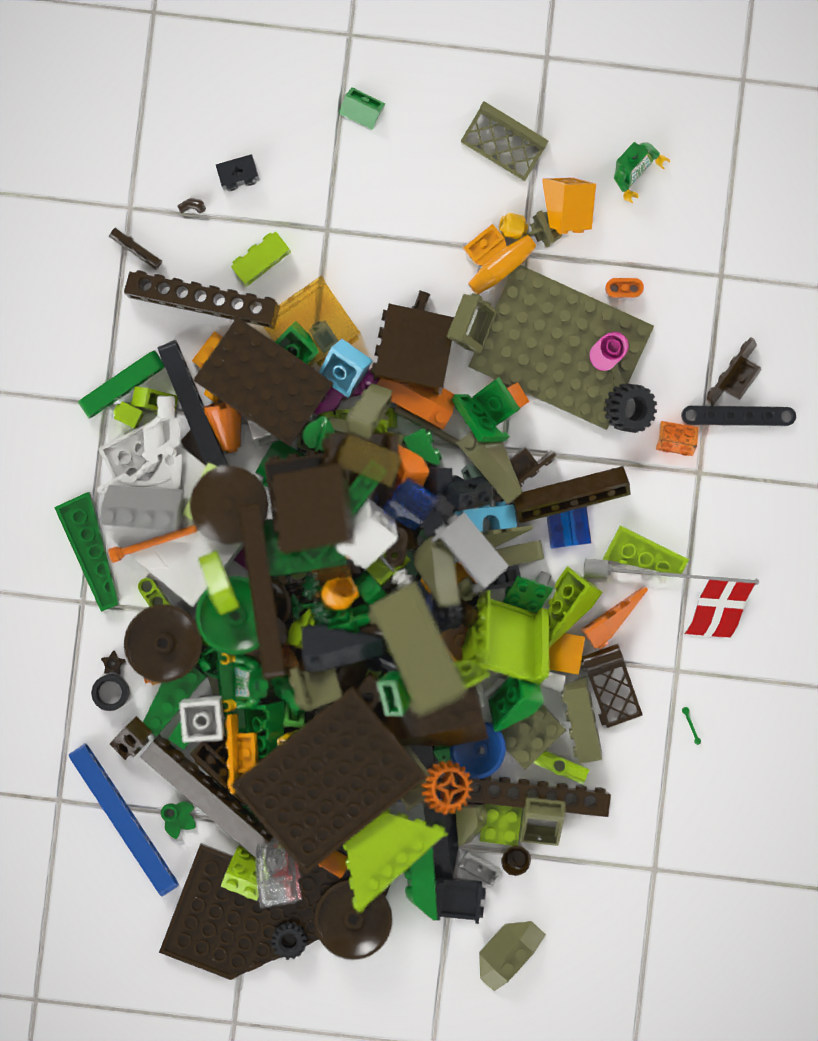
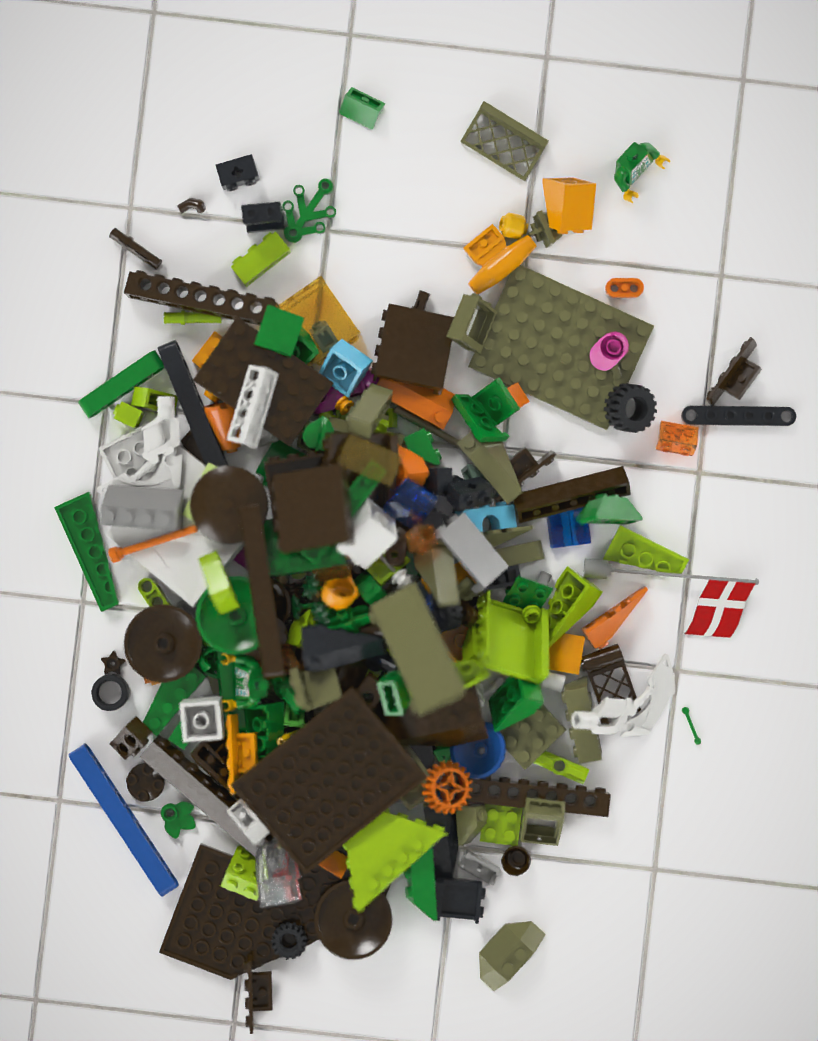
(144, 783): none -> dark brown dish
(189, 317): none -> lime pin
(247, 821): none -> white slope
(256, 406): none -> white fence
(259, 992): none -> dark brown bracket
(263, 217): none -> black panel
(279, 330): none -> green slope
(307, 213): none -> green plant
(344, 405): none -> light orange bush
(421, 538): none -> clear orange brick
(531, 613): none -> lime plate
(609, 511): none -> wedge
(659, 691): none -> white piece

